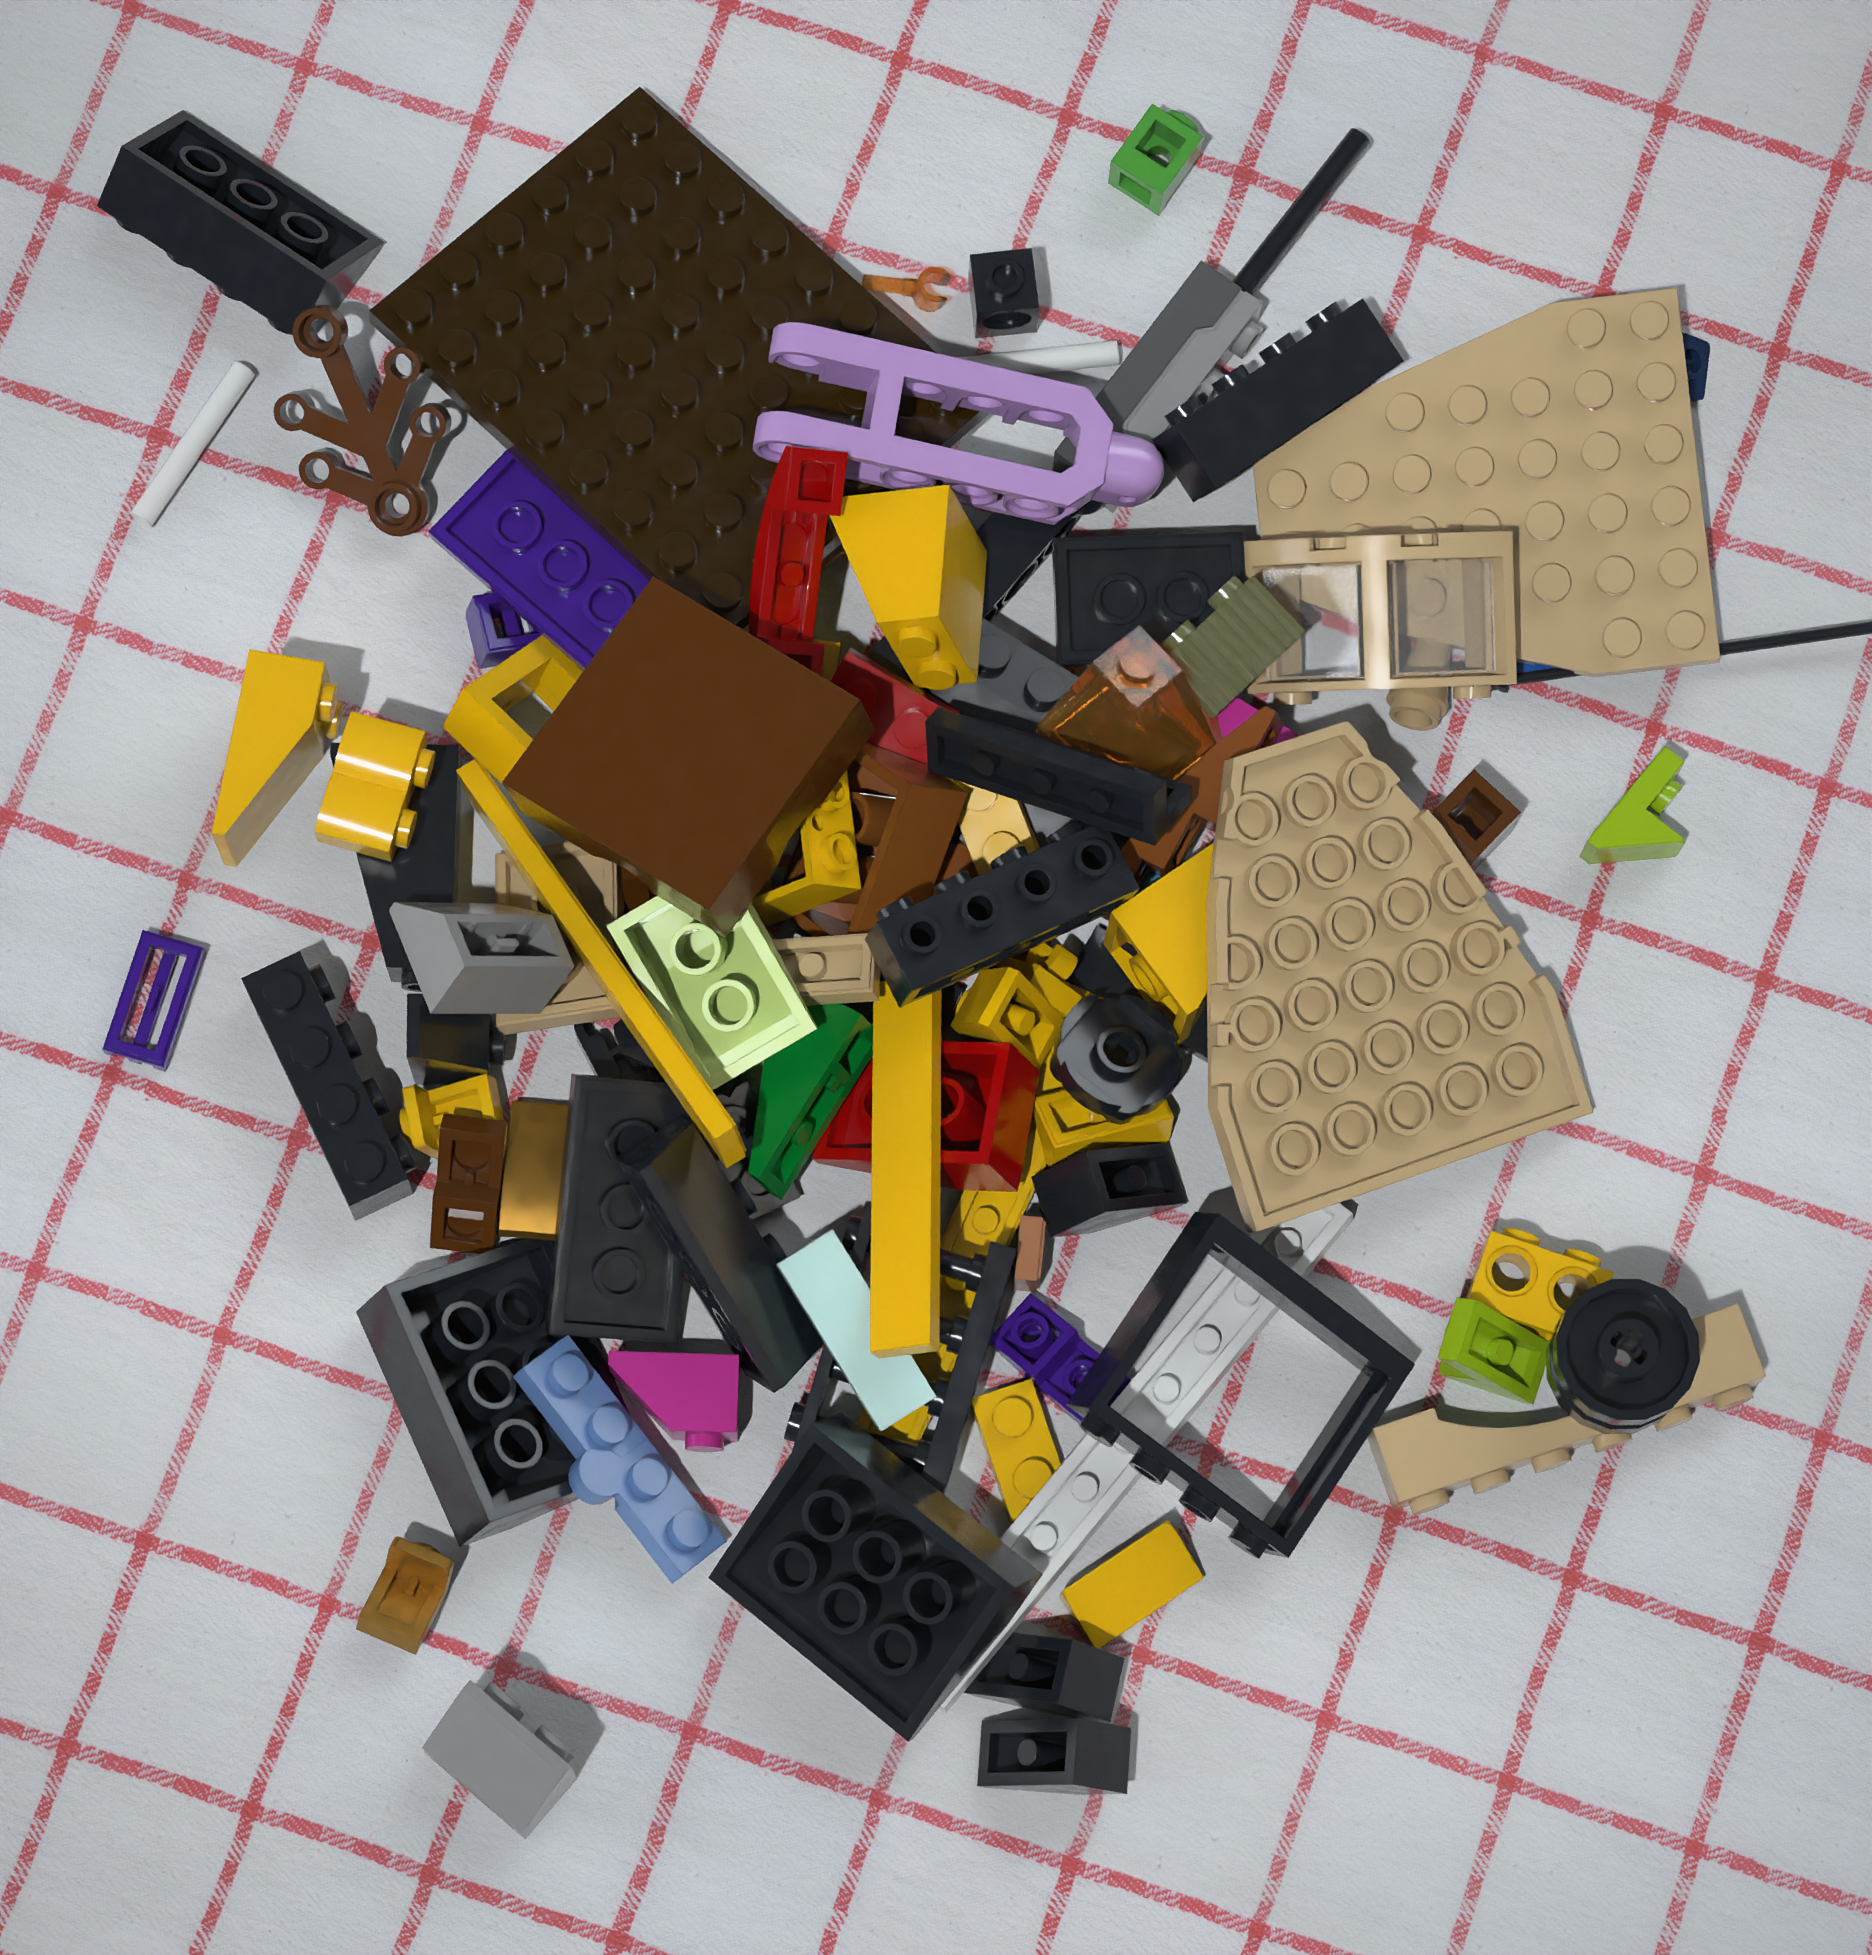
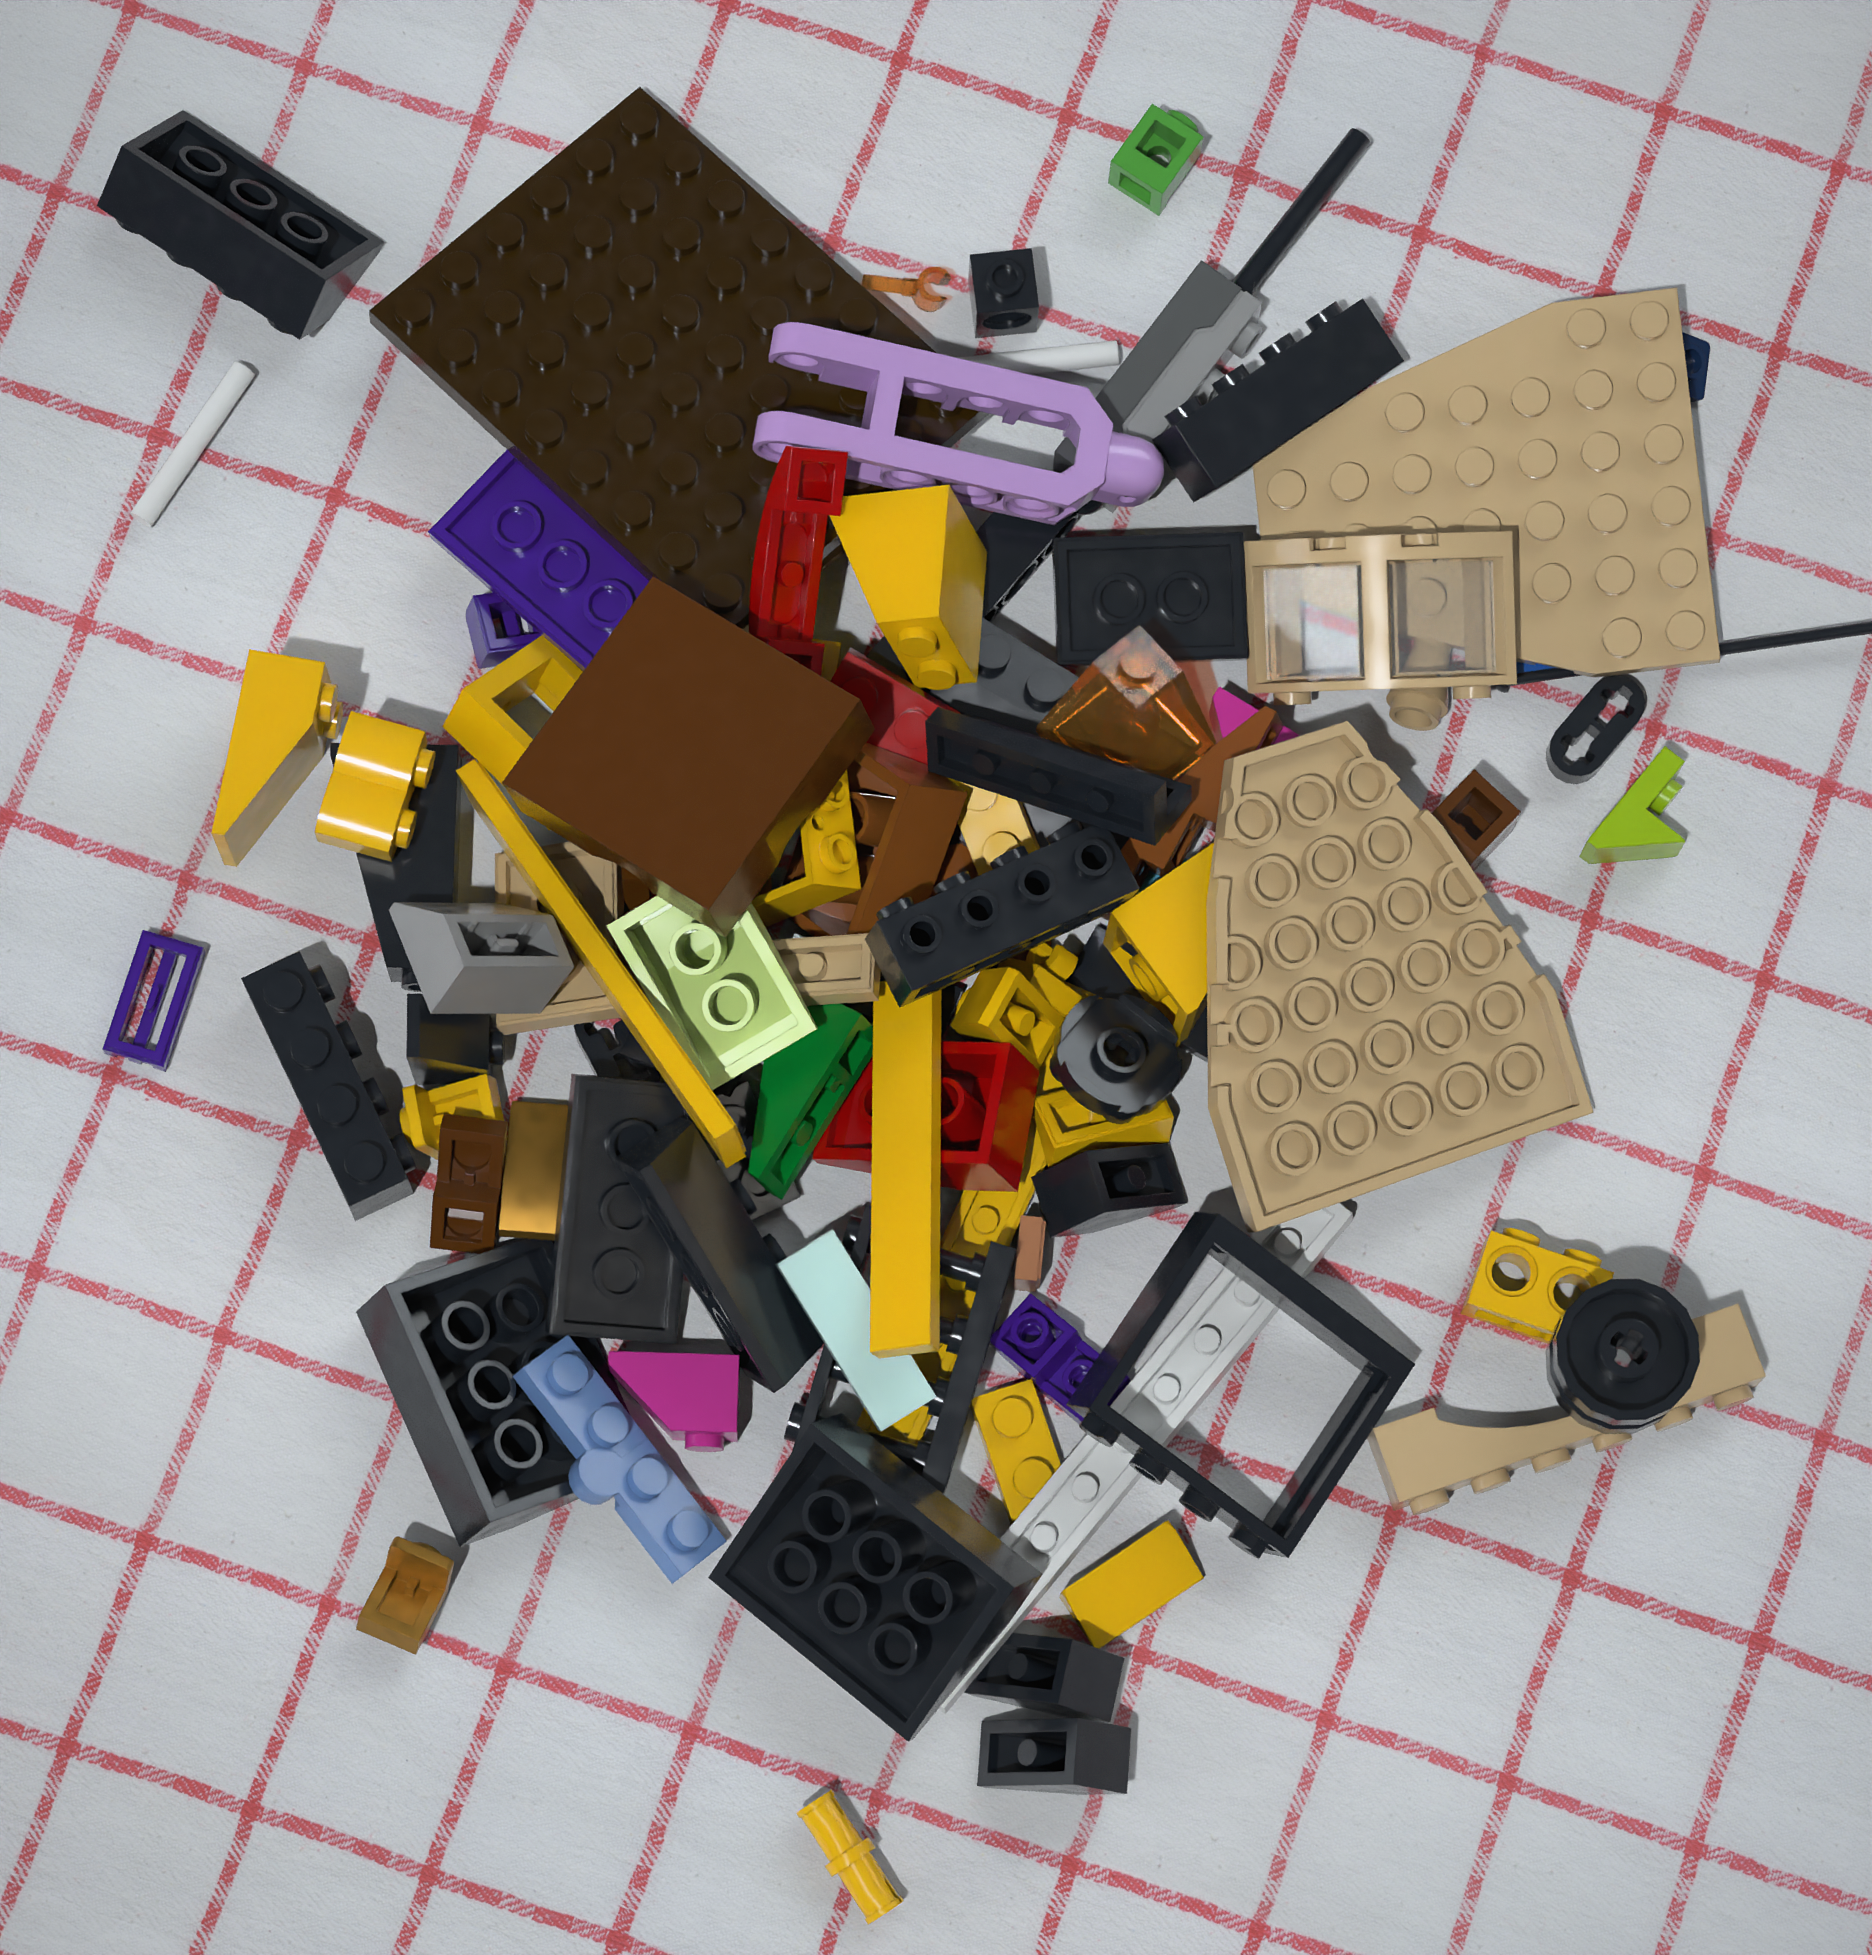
(365, 430): reddish brown plant -> none
(499, 1758): light grey slope -> none
(850, 1857): none -> yellow pin
(1232, 643): olive brick -> none
(1492, 1352): lime slope -> none
(1606, 738): none -> black beam

